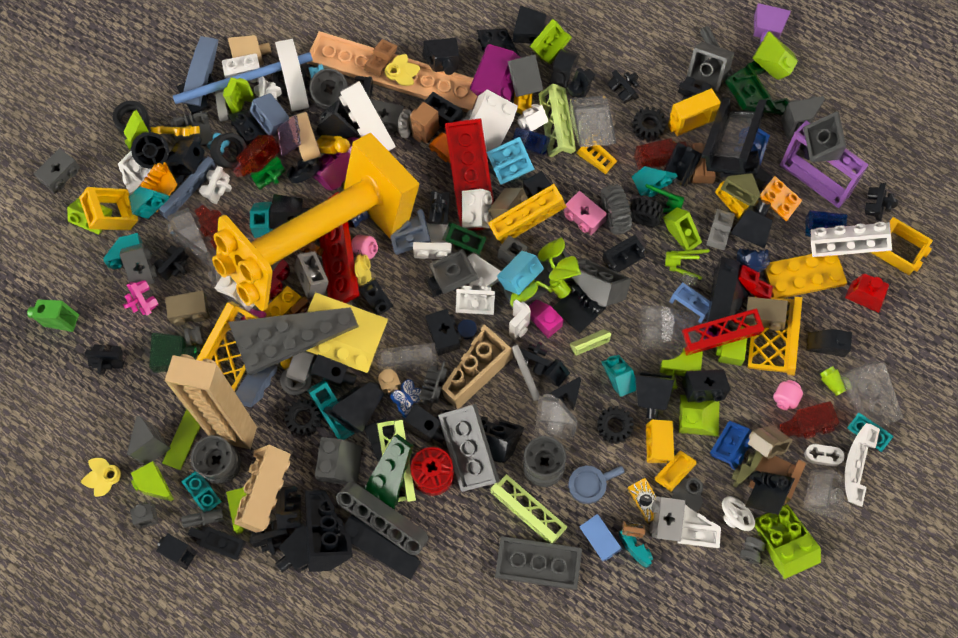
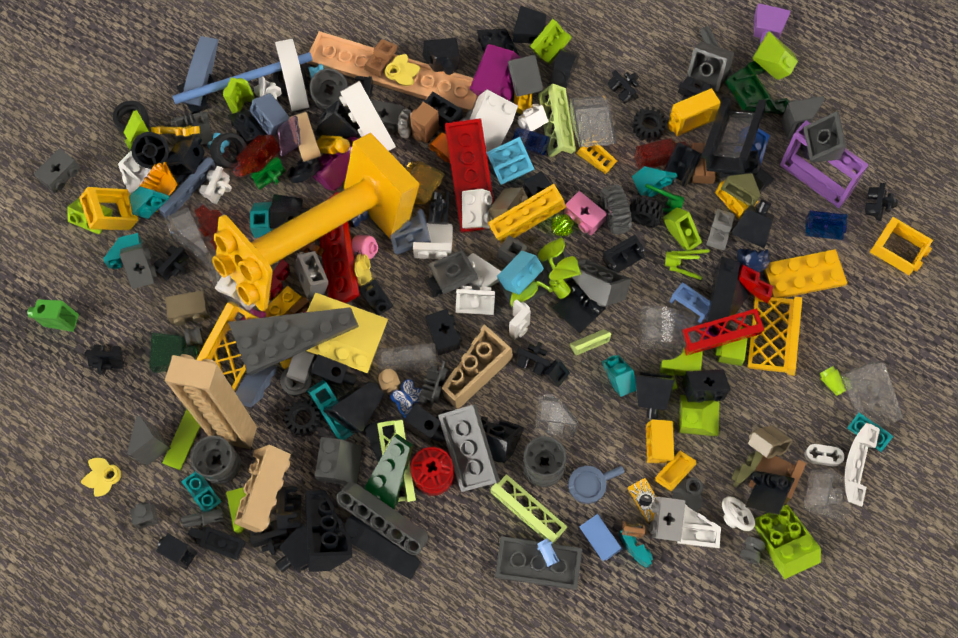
(136, 290): dark pink hips -> none
(151, 482): lime slope -> none
(222, 106): light grey beam -> none
(240, 65): white bracket -> none
(248, 45): tan torso -> none
(428, 178): none -> clear yellow slope
(464, 238): dark green brick -> none
(467, 329): dark blue tile -> none
(525, 372): light grey bar -> none
(545, 318): dark pink slope -> none
(547, 552): none -> light blue pin
(562, 225): none -> clear neon green gear
(568, 391): black slope -> none
(581, 83): black hips -> none
(615, 413): black tyre -> none
(689, 279): clear plate -> none
(732, 444): blue bracket -> none
(770, 311): dark tan brick -> none
(782, 199): light orange hinge -> none
(788, 395): bright pink head -> none
(811, 420): clear red hinge -> none
(829, 342): black slope -> none
(851, 239): white brick -> none
(868, 292): red torso -> none

